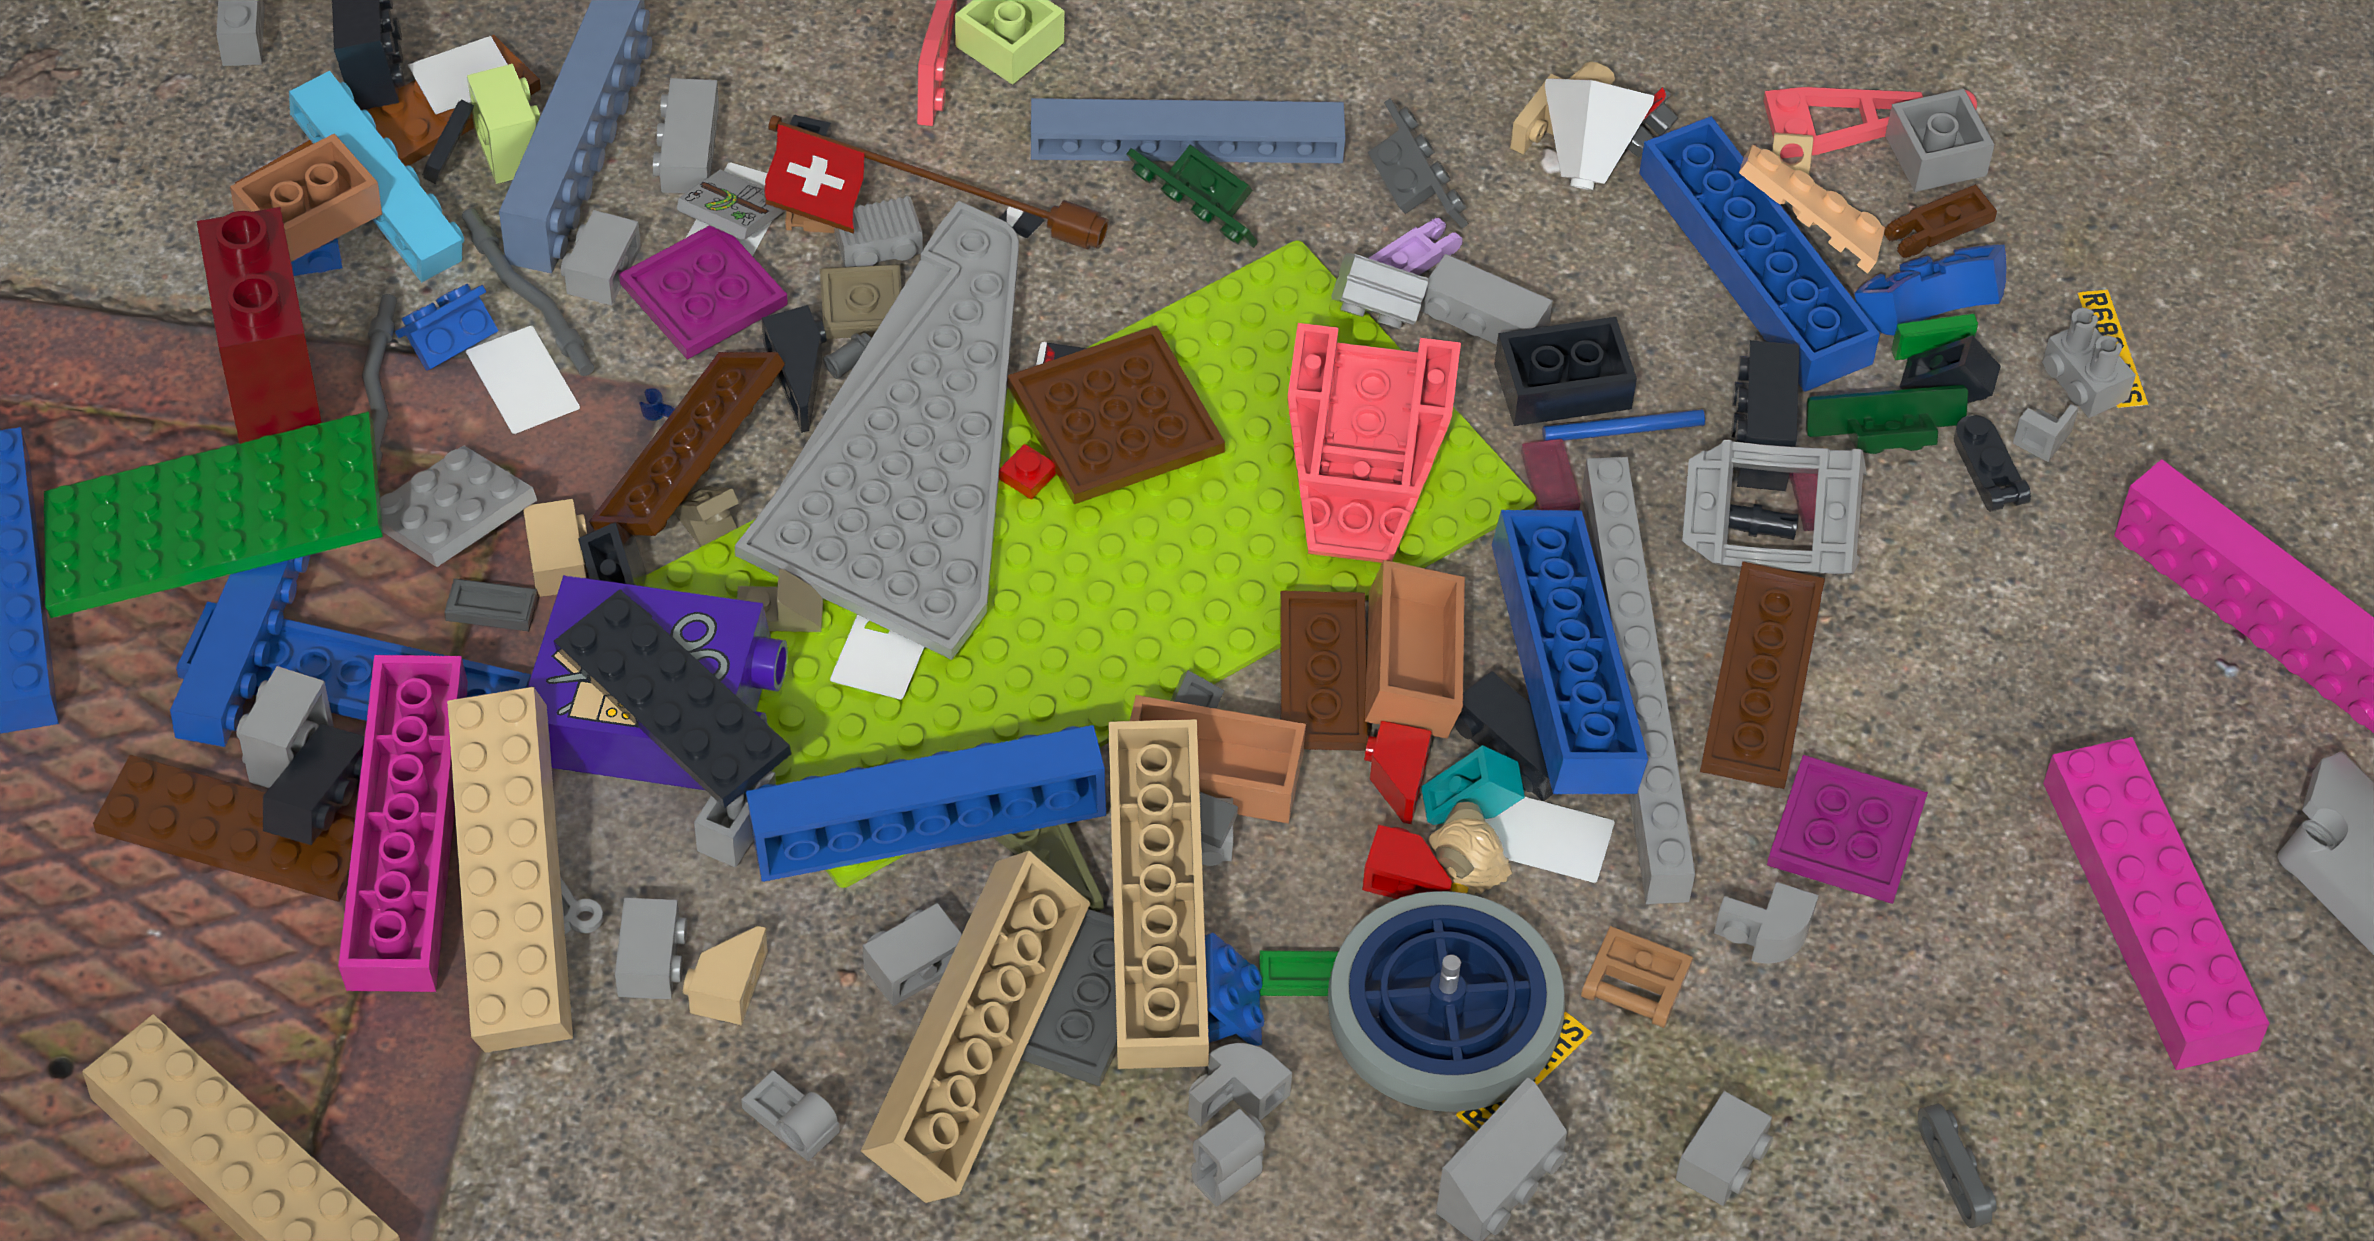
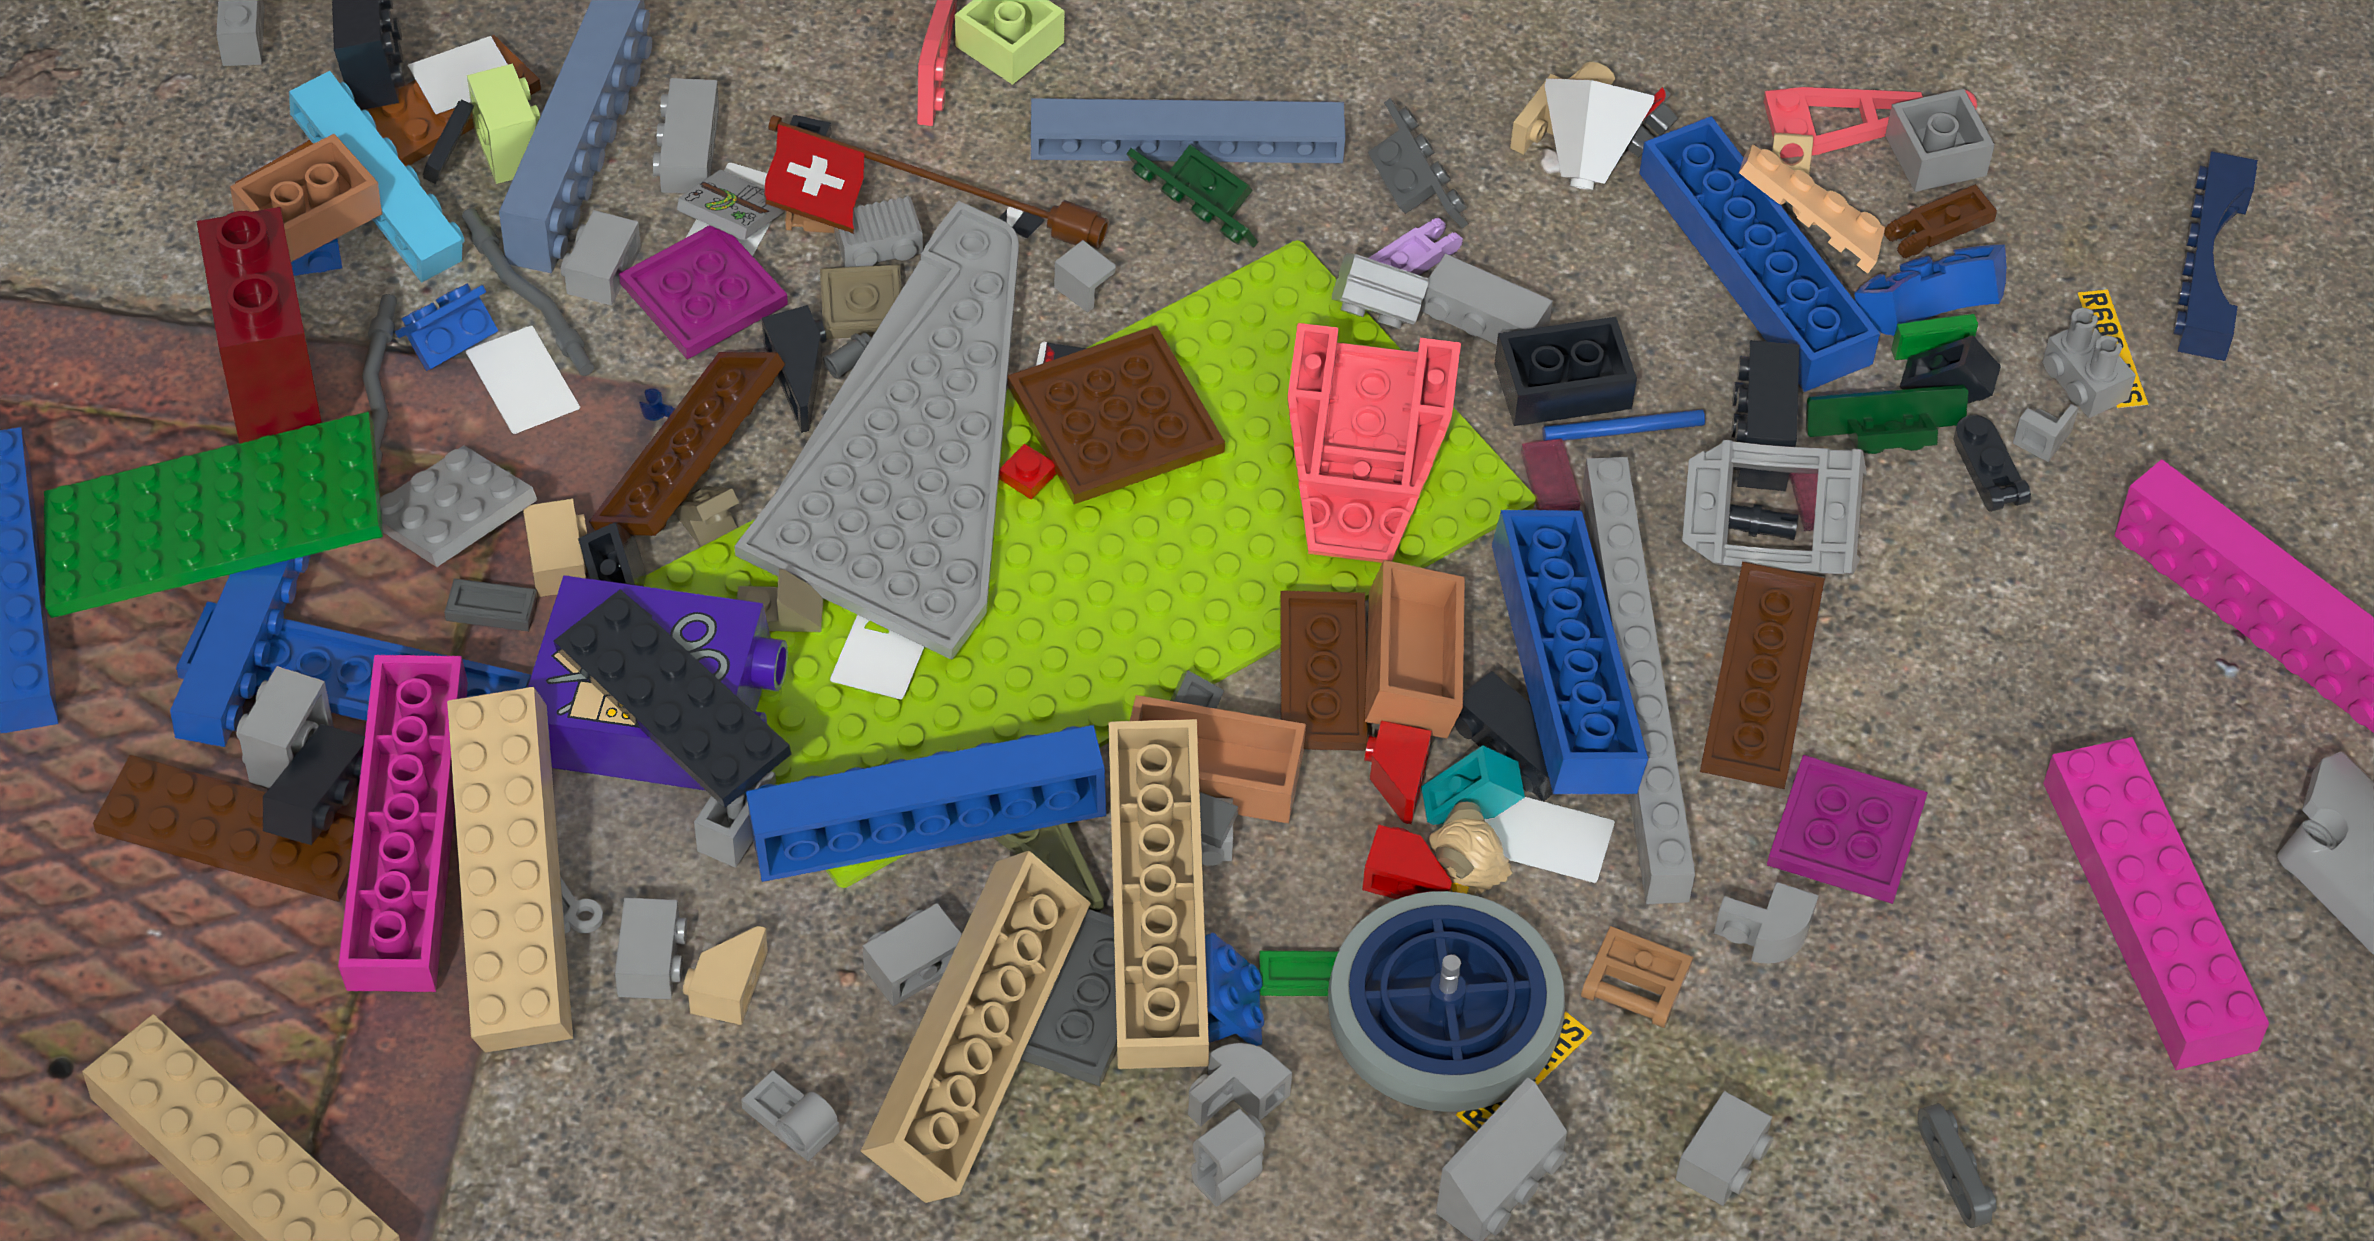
(1080, 273): none -> light grey panel
(2207, 317): none -> dark blue arch

